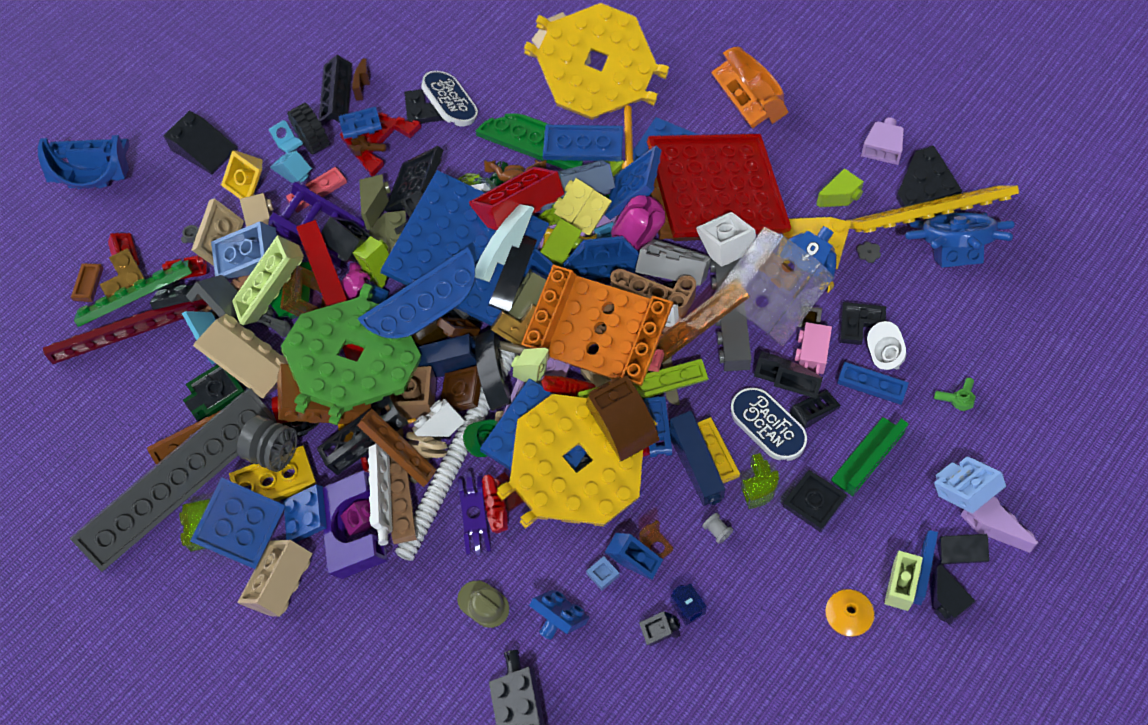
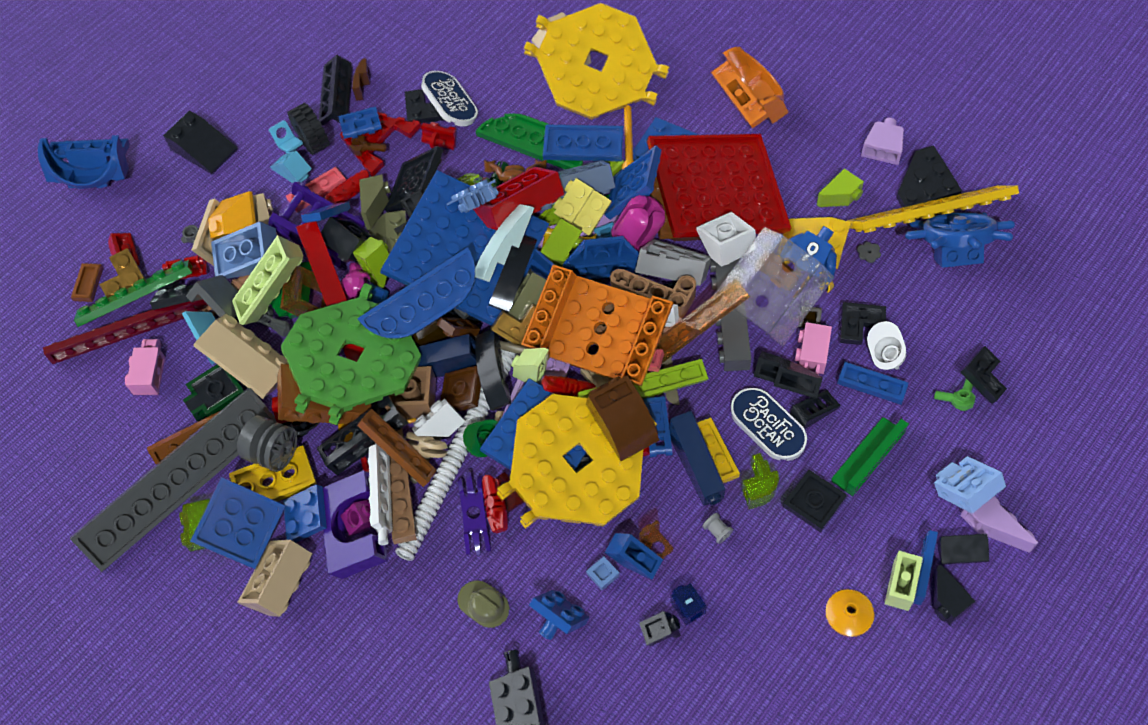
(146, 368): none -> bright pink brick
(232, 215): none -> light orange slope
(242, 174): yellow slope -> none
(325, 212): none -> blue tile
(347, 189): none -> red hinge
(439, 136): none -> red hips
(474, 195): none -> medium blue hinge
(979, 374): none -> black plate

